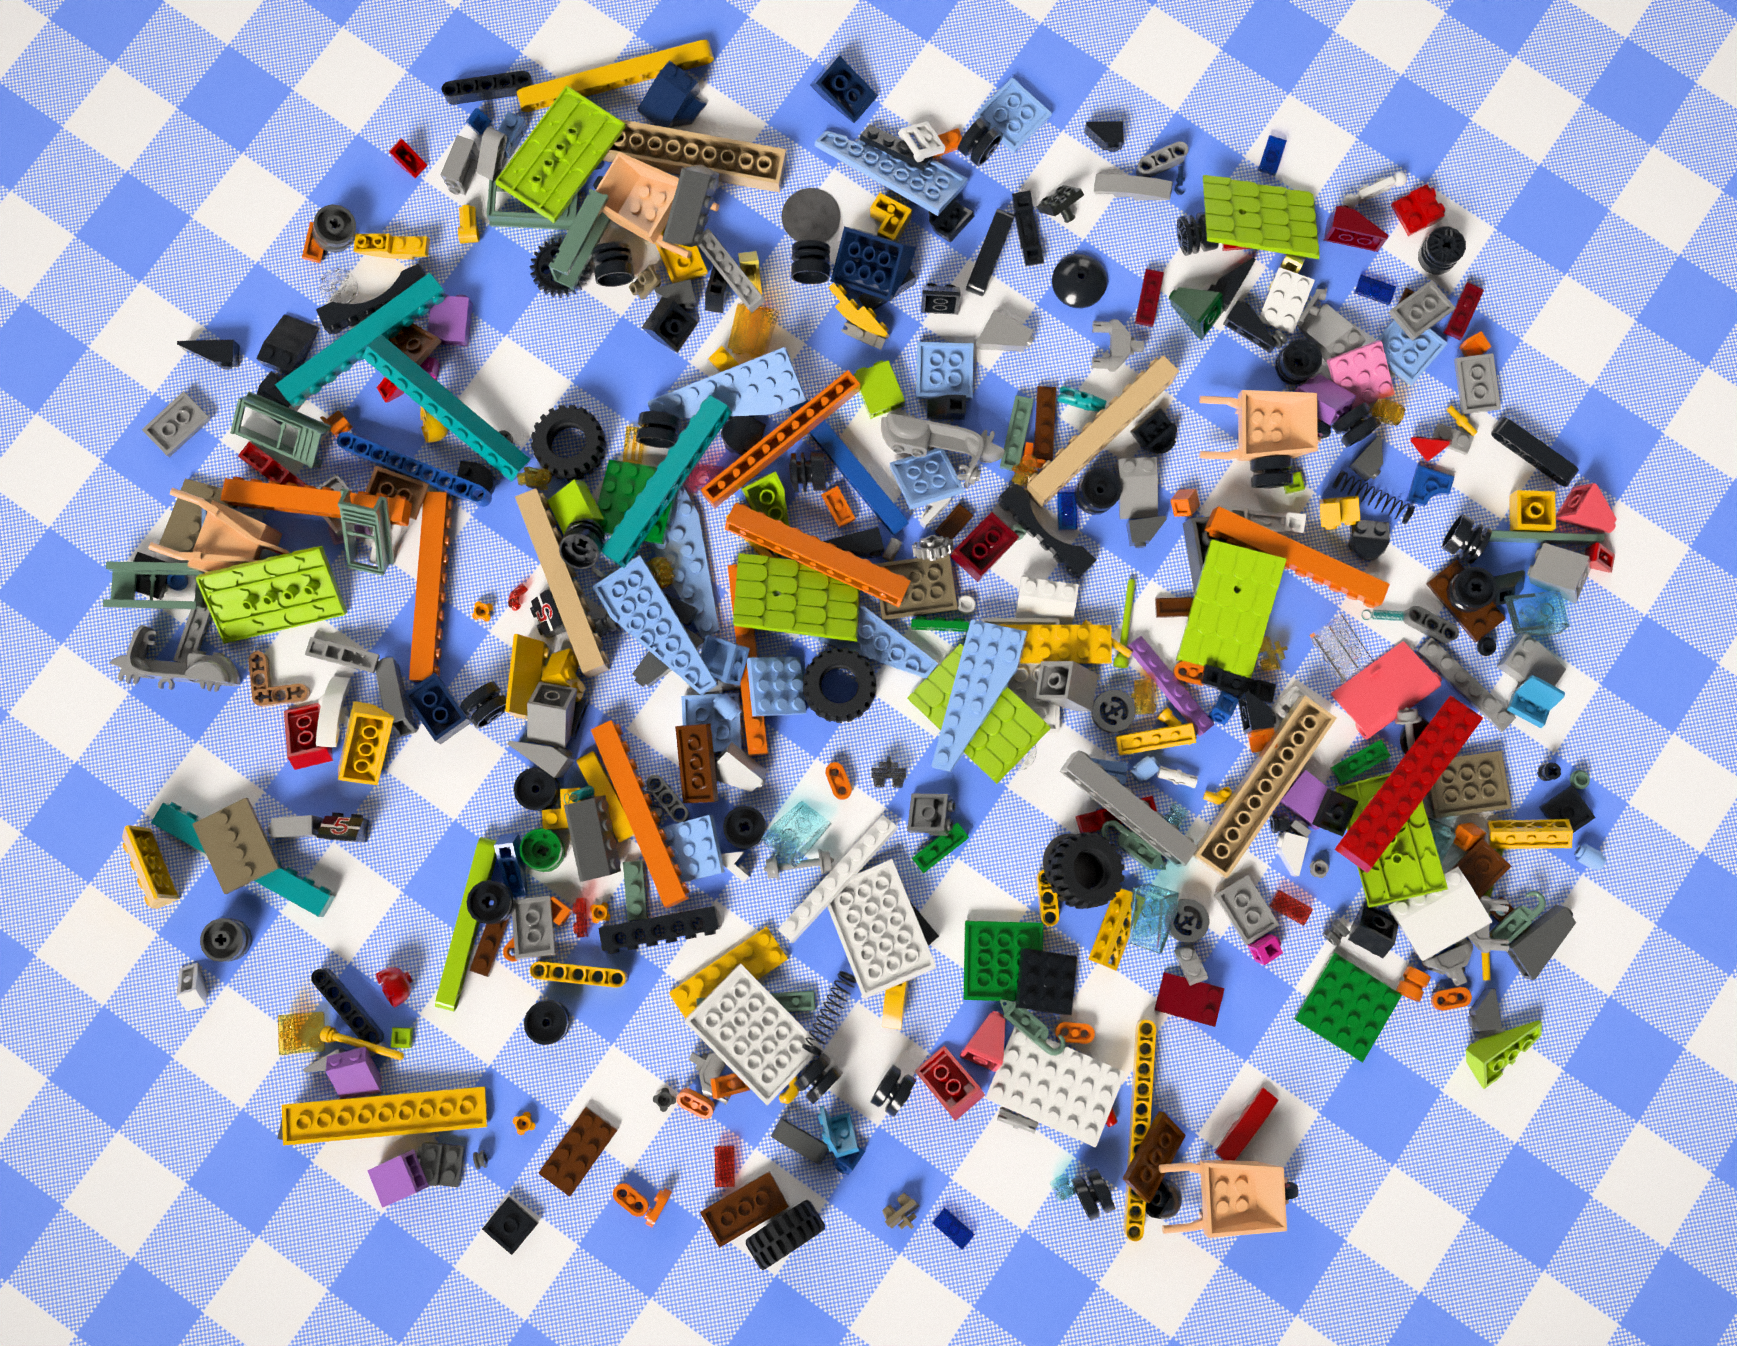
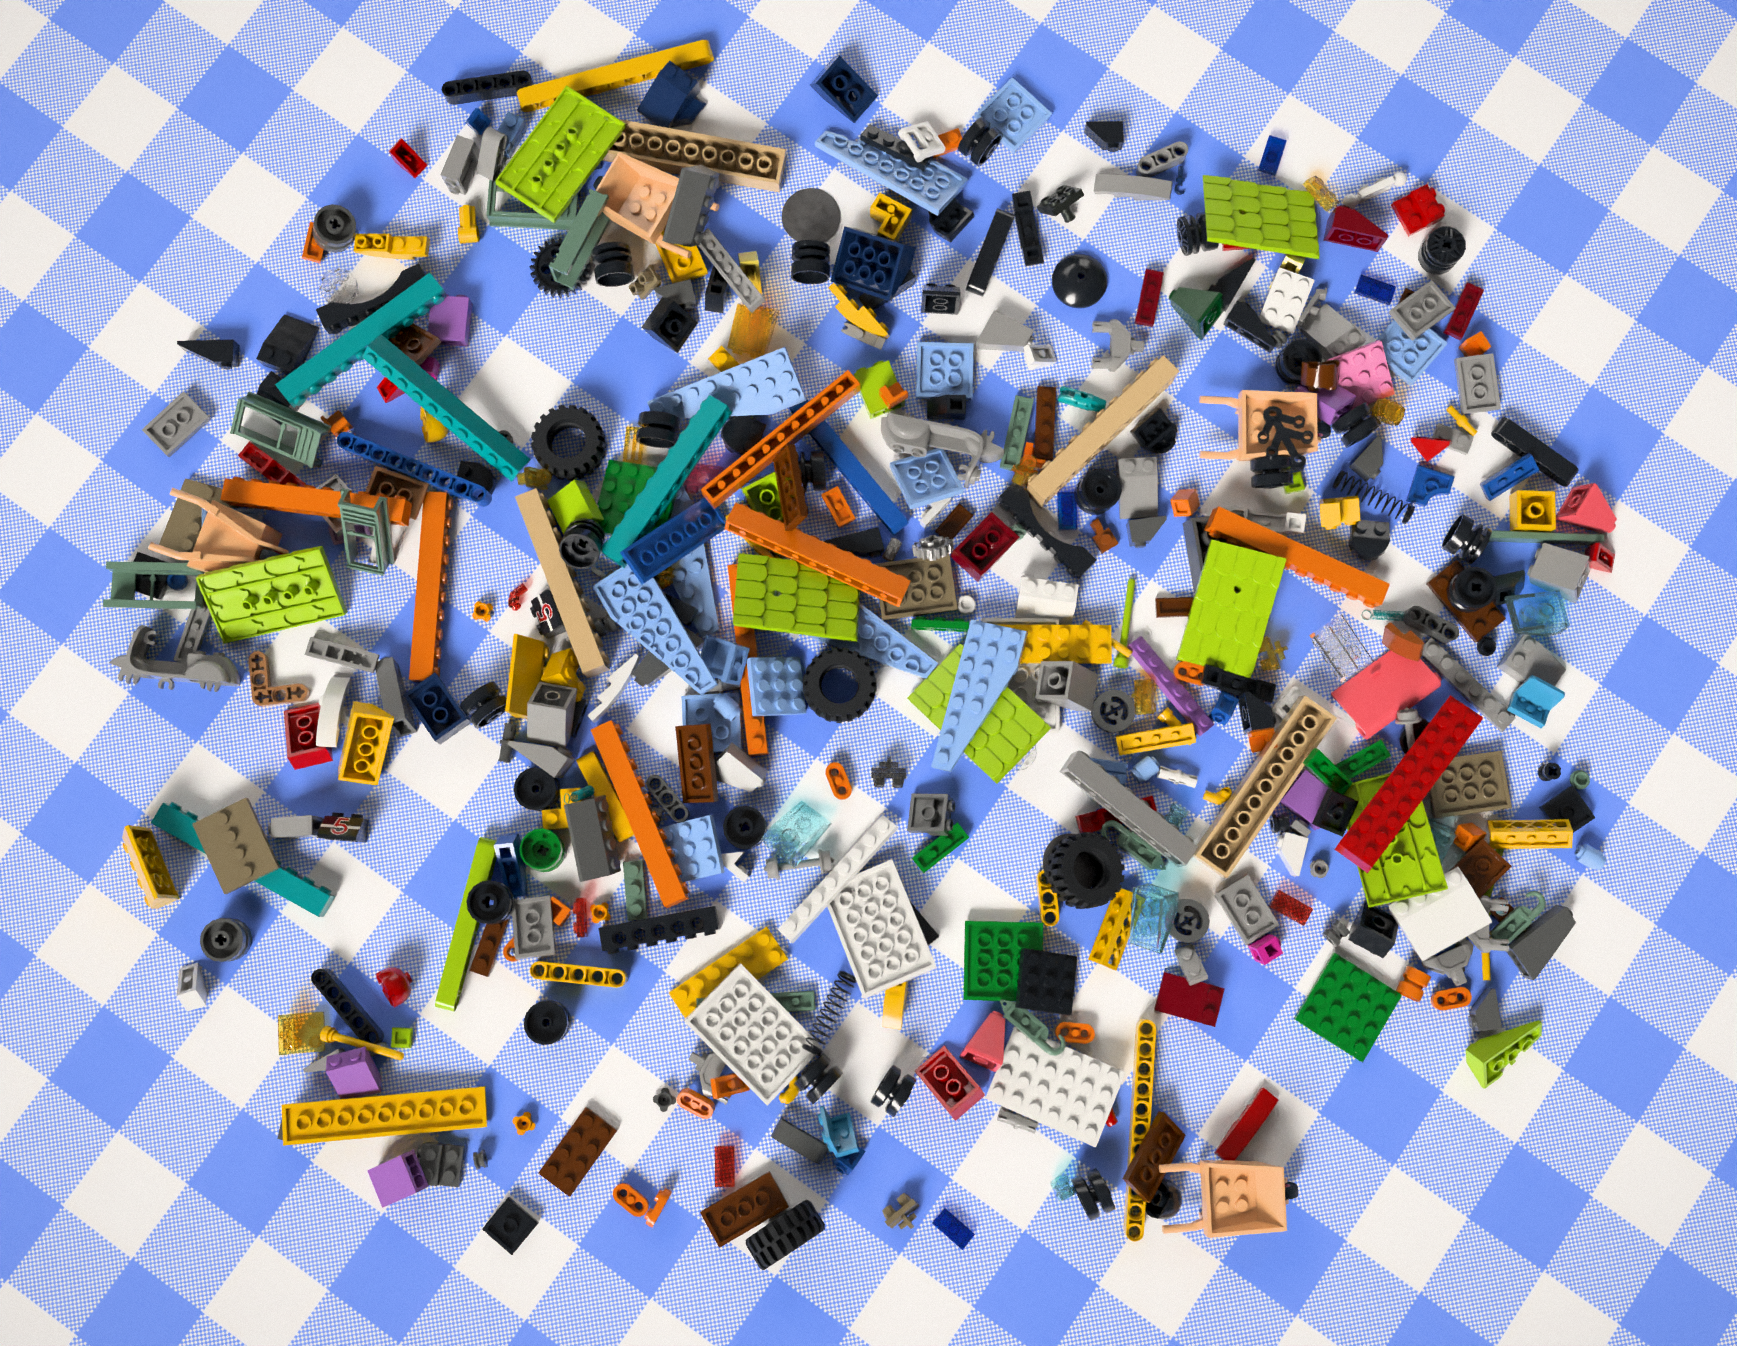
(508, 735): none -> dark grey pin
(619, 681): none -> white slope
(674, 540): none -> blue plate
(790, 487): none -> reddish brown plate
(893, 395): none -> orange panel
(1039, 356): none -> white slope
(1104, 538): none -> dark orange plate
(1284, 434): none -> black plant
(1320, 375): none -> reddish brown cylinder
(1321, 193): none -> clear yellow plate
(1327, 771): none -> green plate
(1405, 645): none -> dark orange slope
(1509, 477): none -> blue plate

